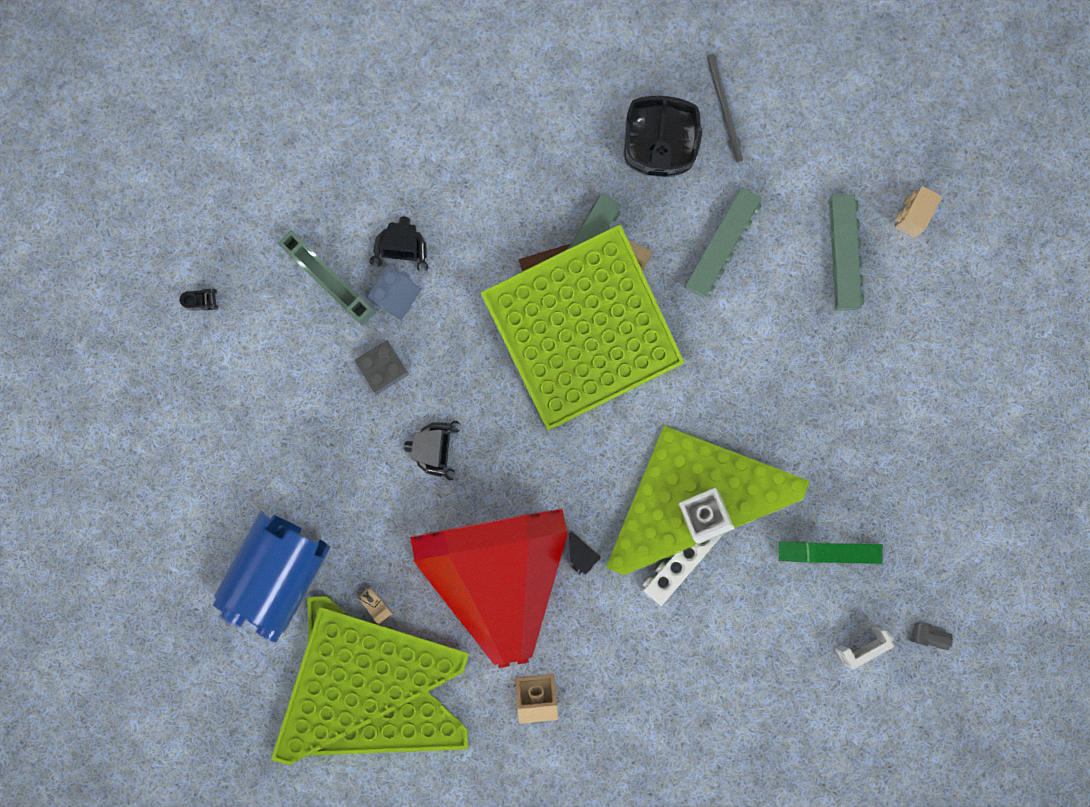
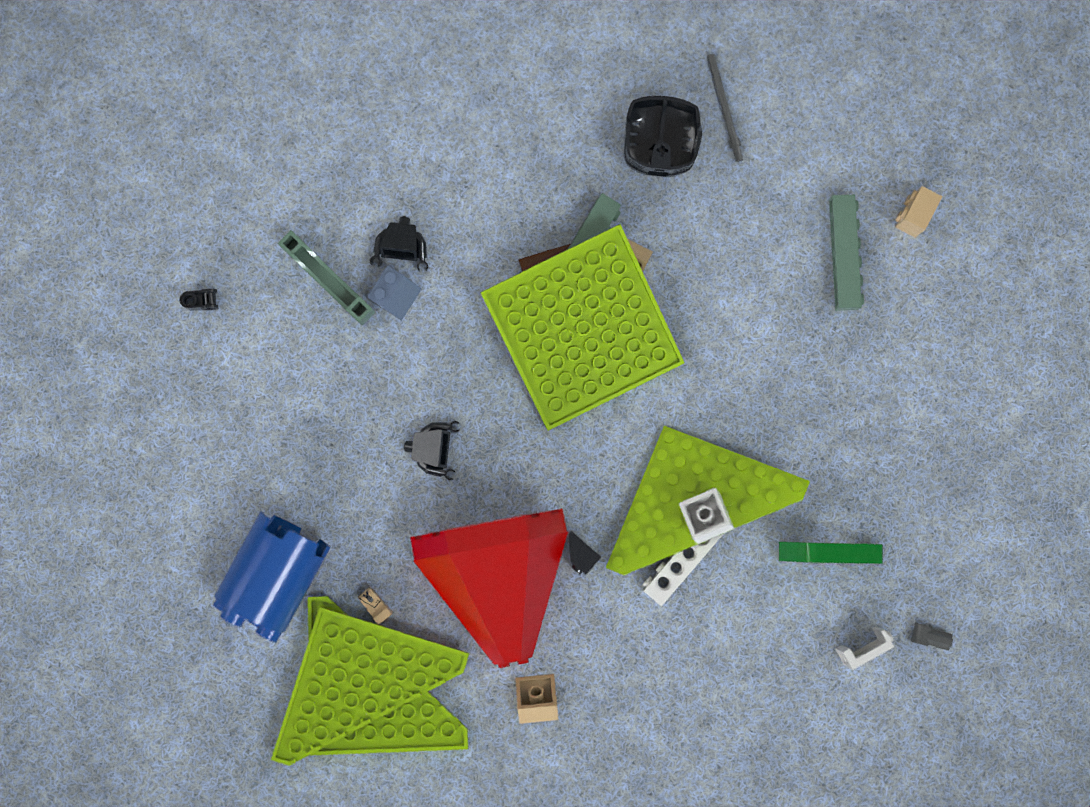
(381, 367): dark grey brick -> none
(723, 242): sand green brick -> none

